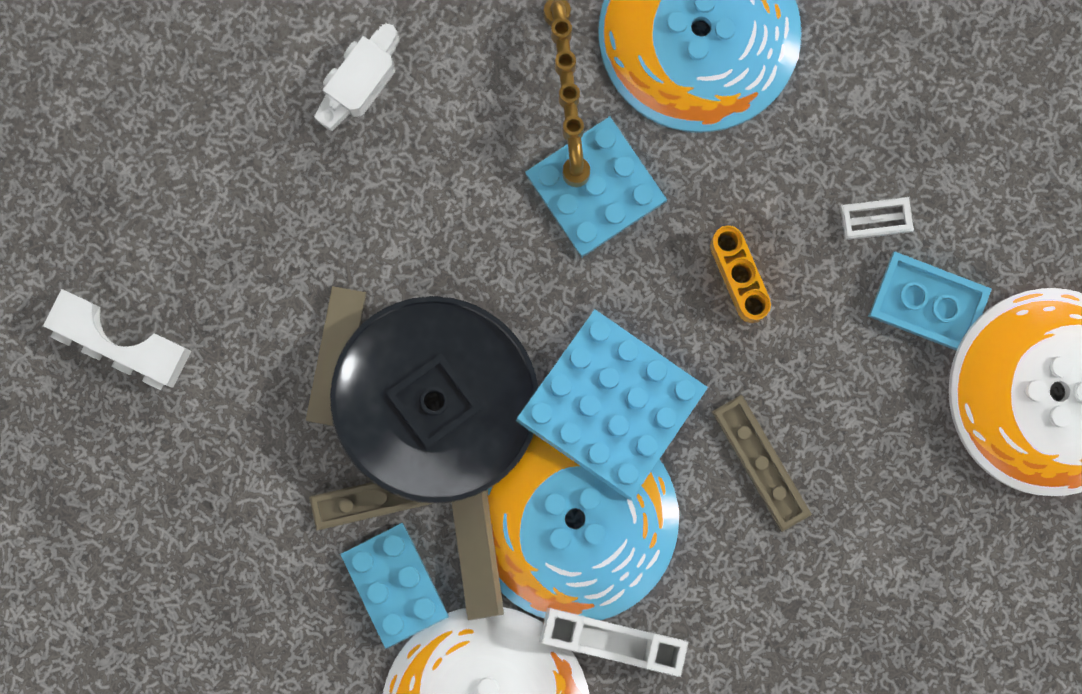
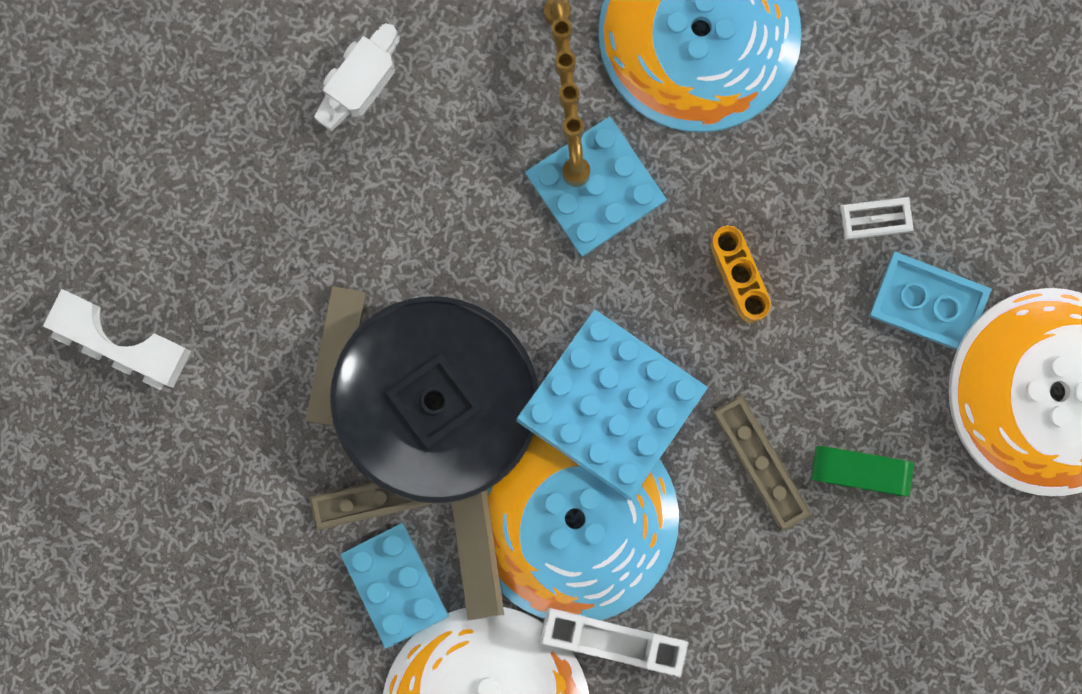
(862, 471): none -> green beam

